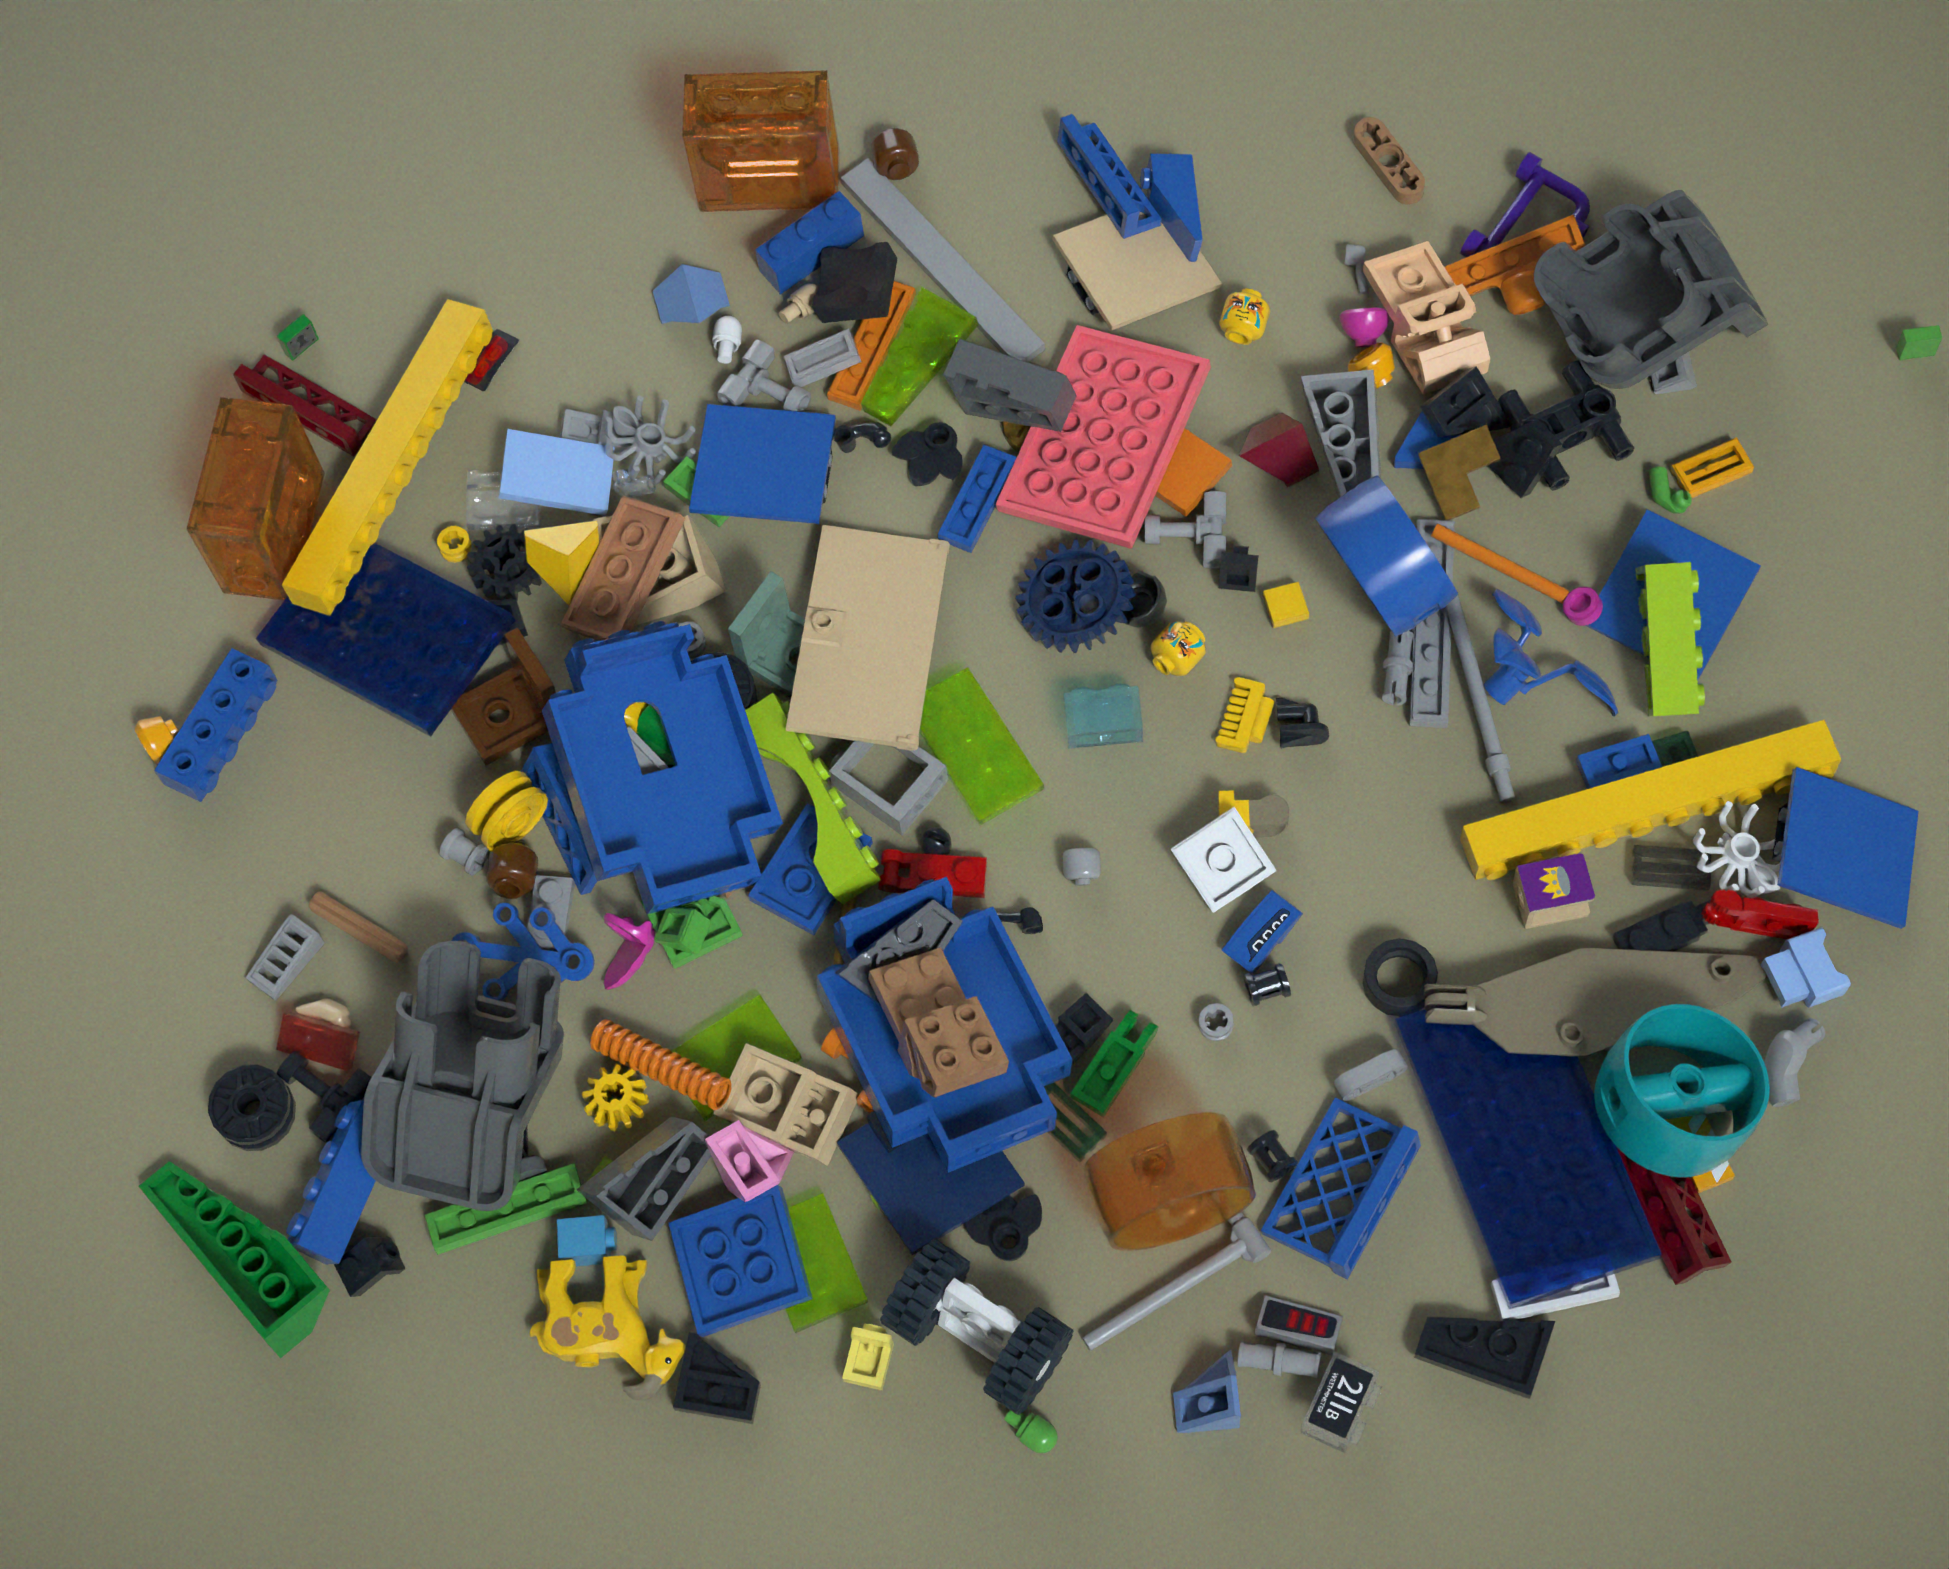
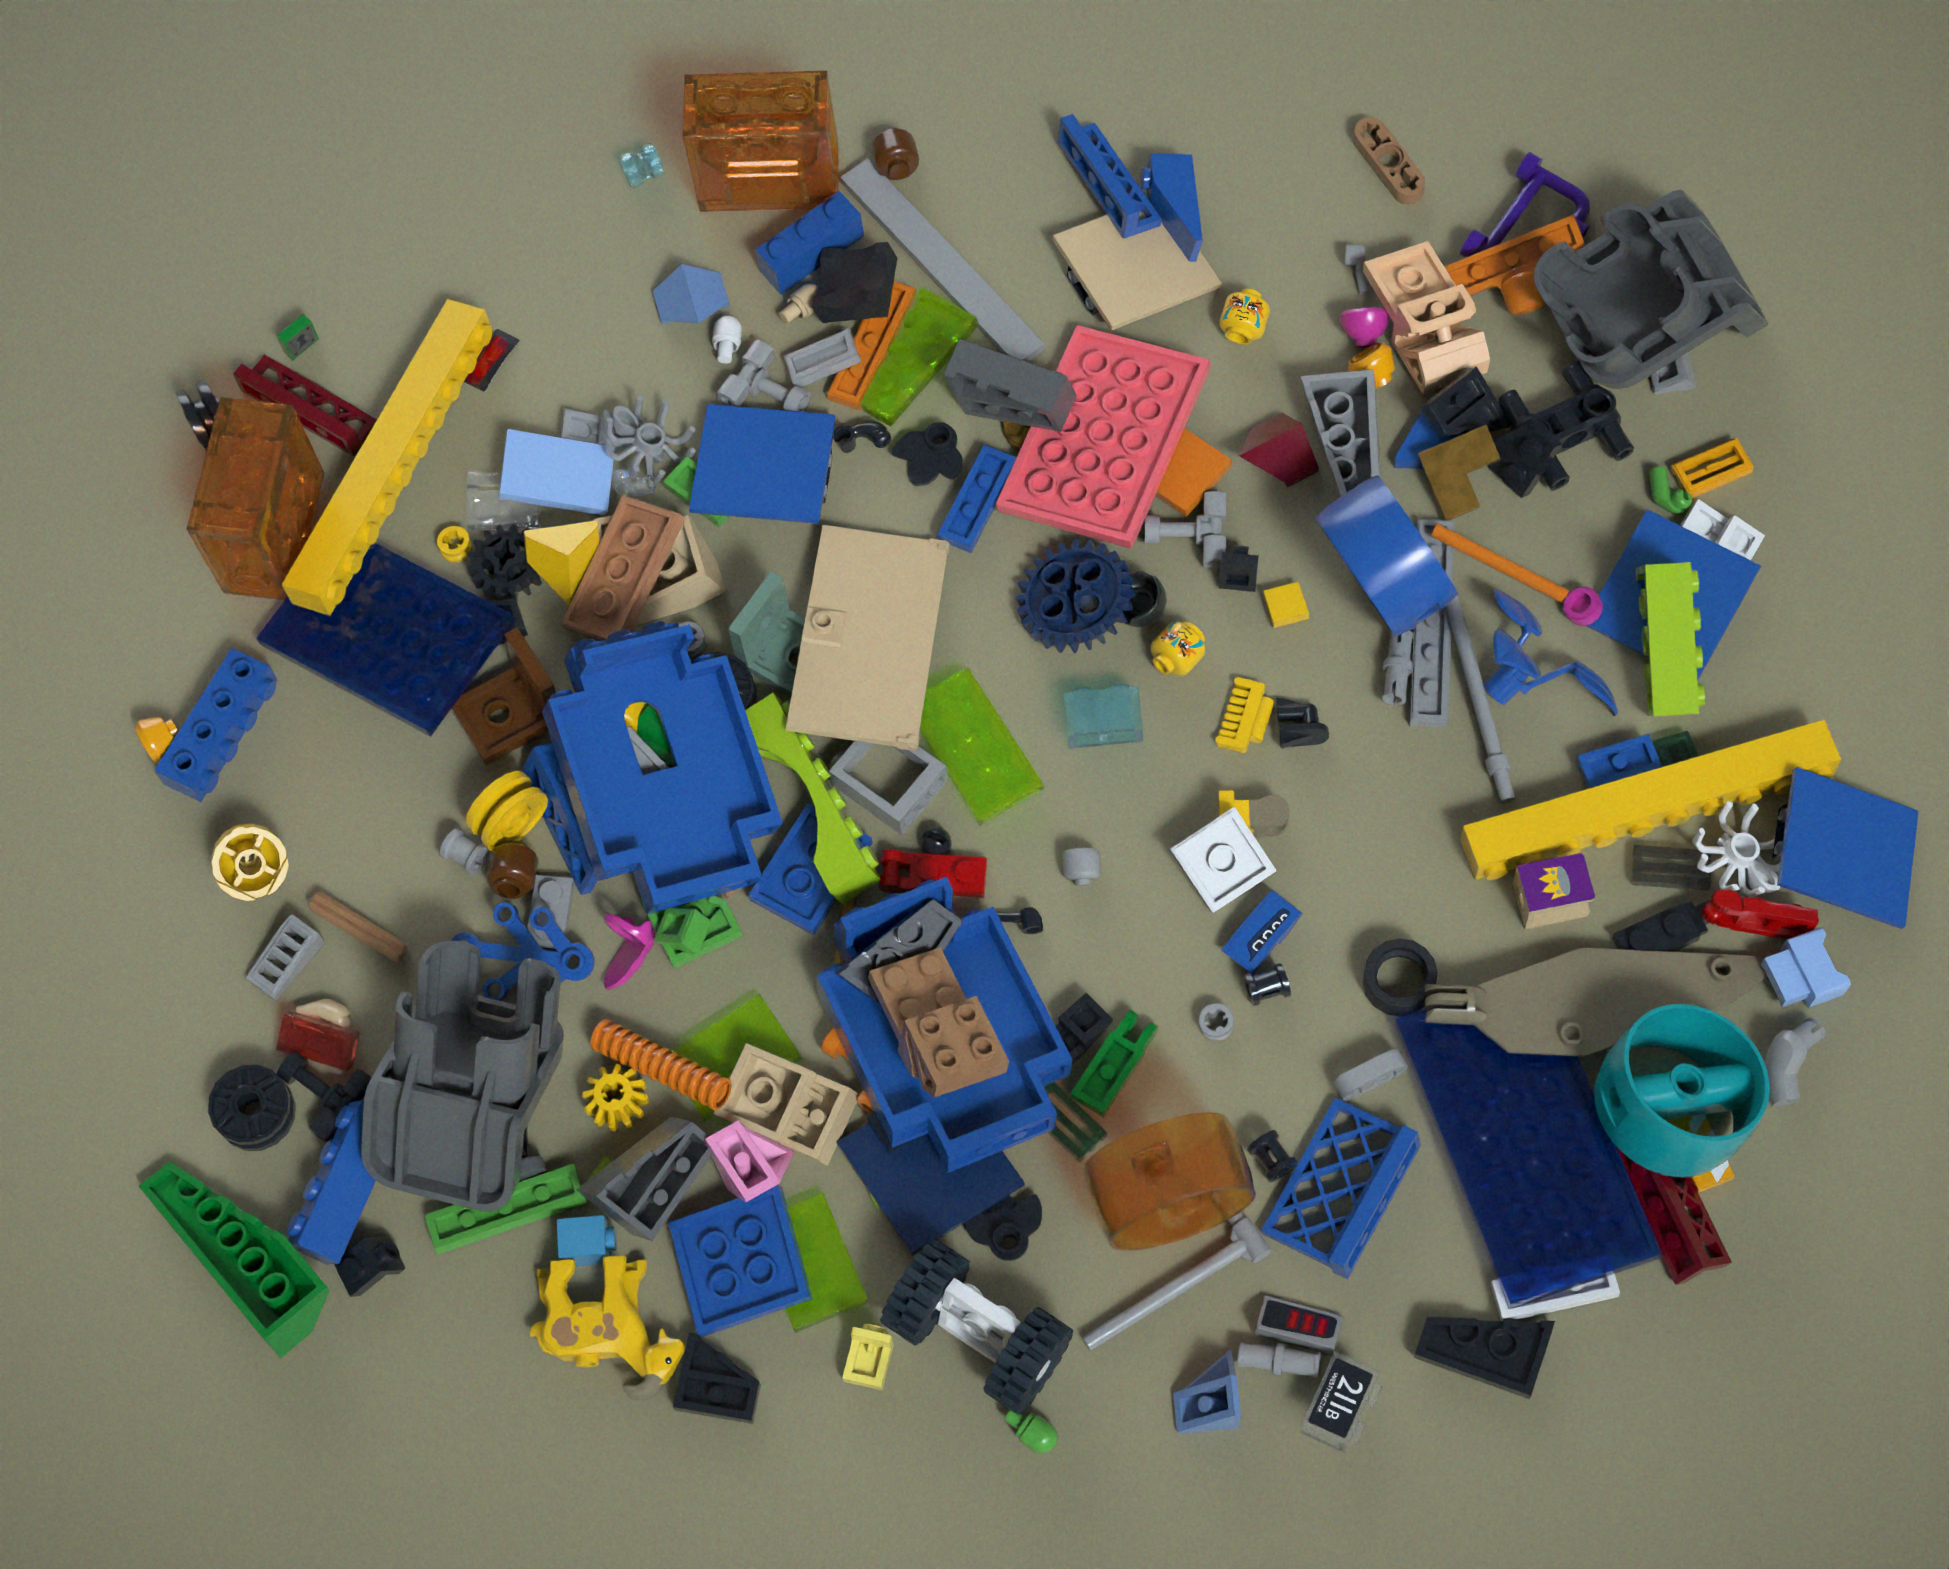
(200, 413): none -> black wheel
(254, 875): none -> yellow cylinder
(648, 162): none -> clear light blue wheel
(1726, 532): none -> white slope
(1919, 342): bright green tile -> none

